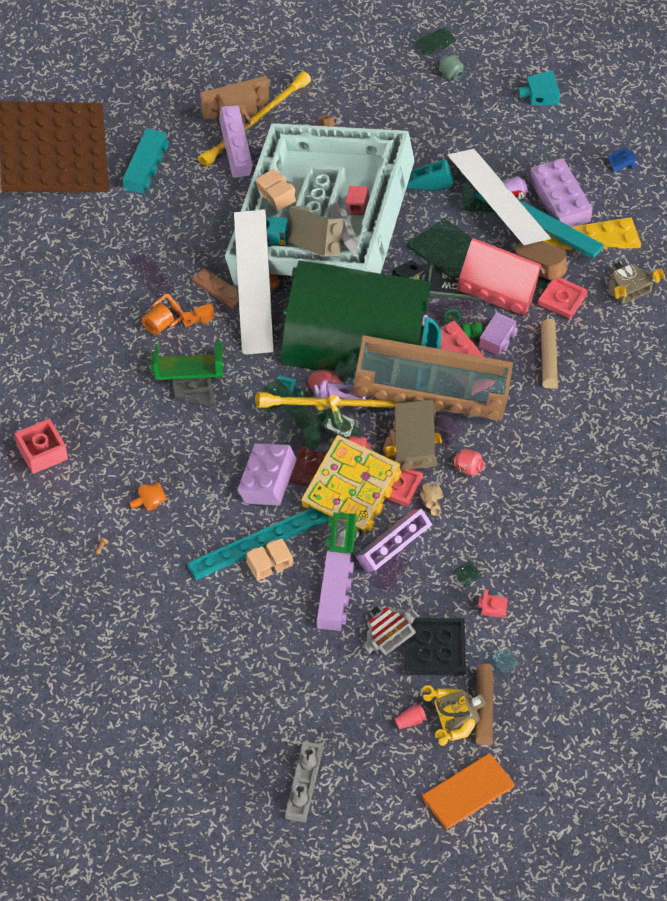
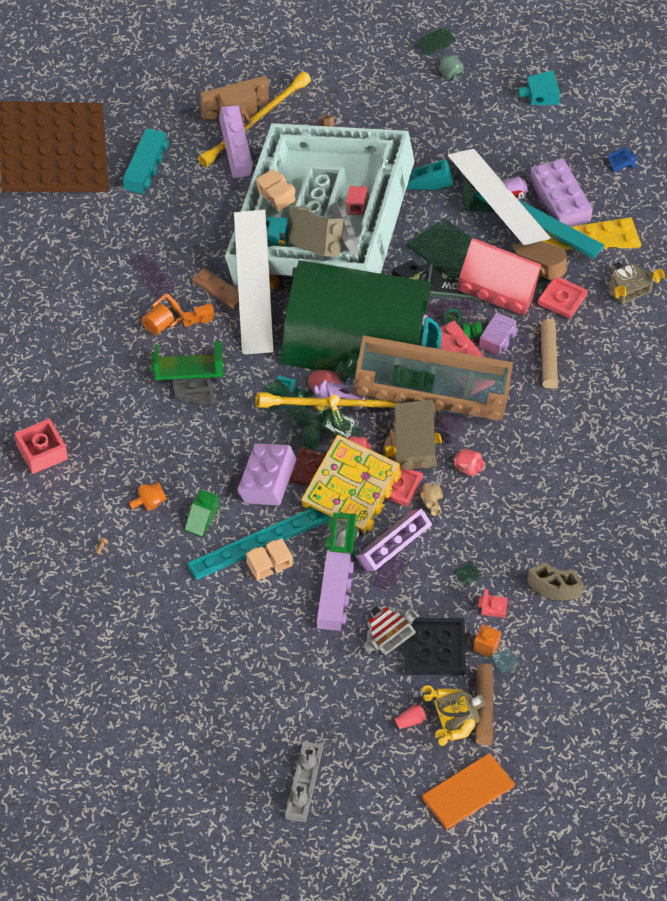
(202, 512): none -> green slope
(413, 379): none -> clear green slope
(487, 641): none -> orange brick
(555, 583): none -> dark tan brick

